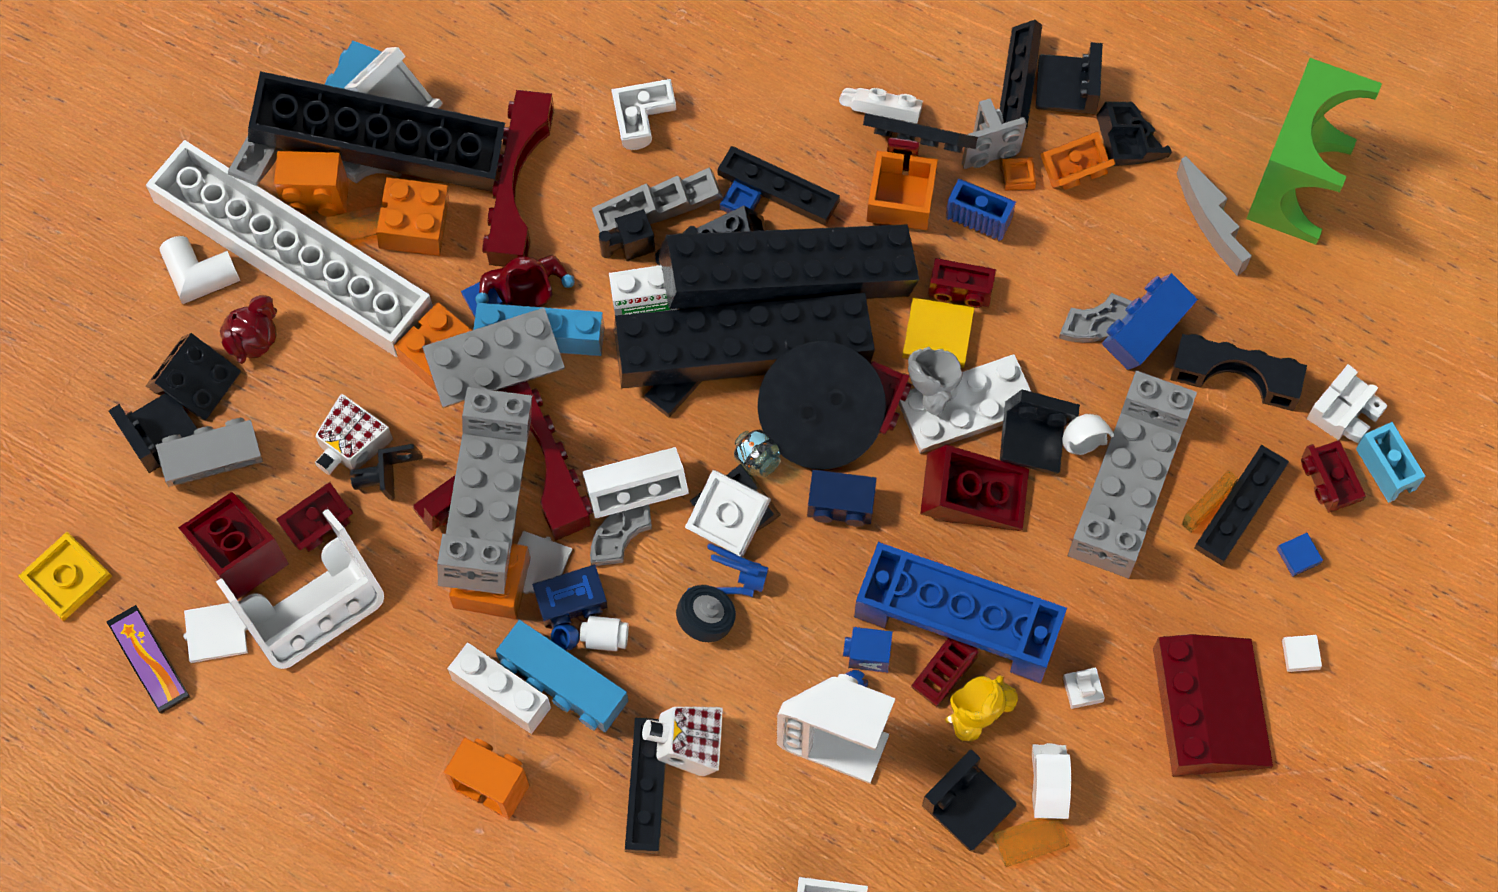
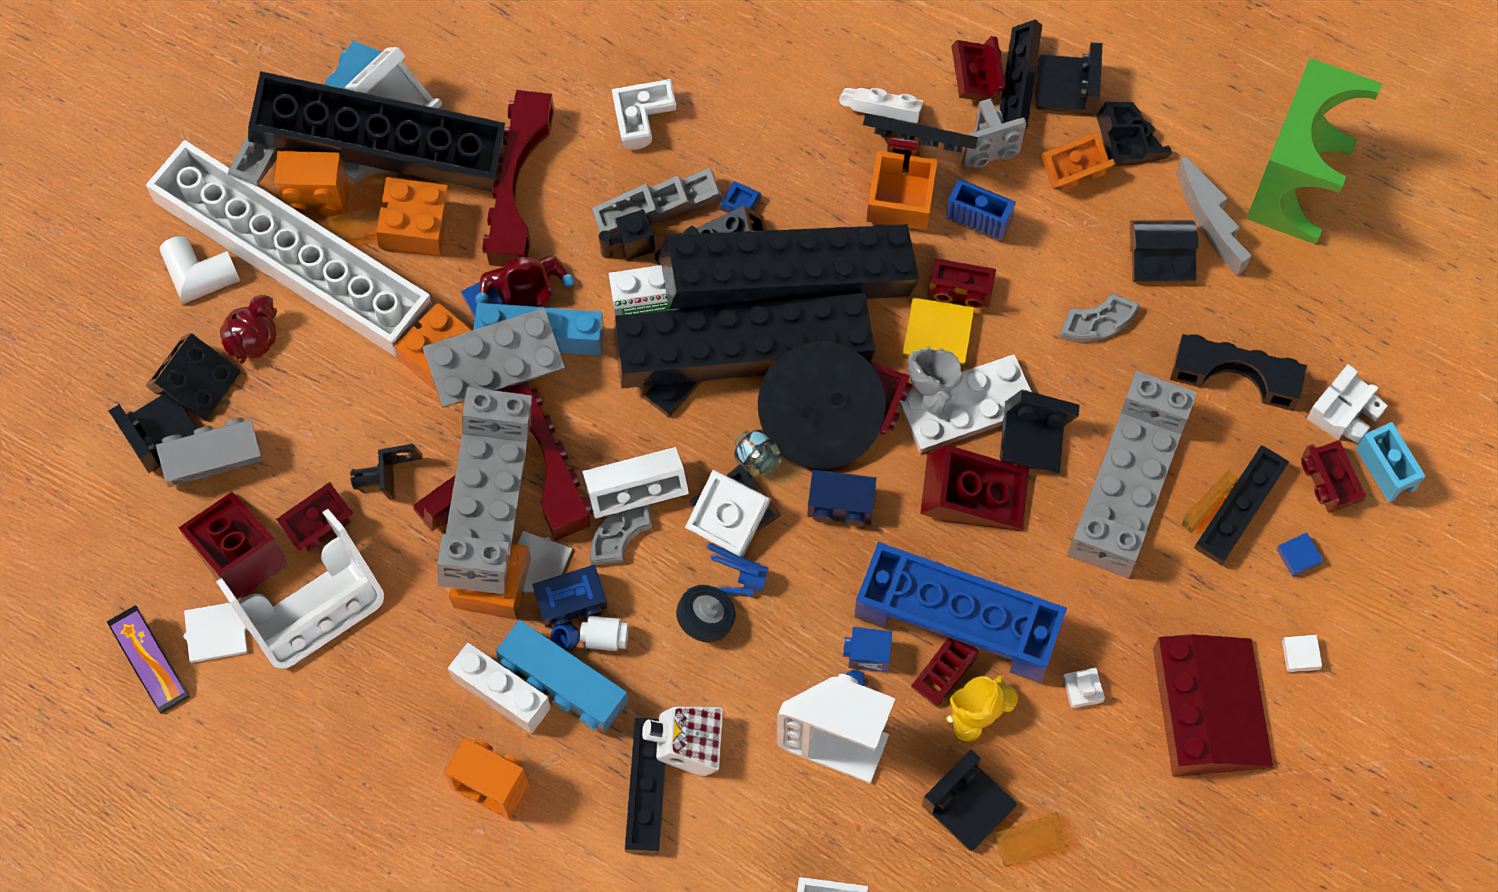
(65, 576): yellow tile -> none
(350, 436): torso -> none
(779, 185): black plate -> none
(978, 69): none -> dark red bracket
(1018, 173): orange tile -> none
(1051, 781): white brick -> none
(1086, 434): white hair -> none
(1148, 320): blue brick -> none
(1163, 250): none -> black brick

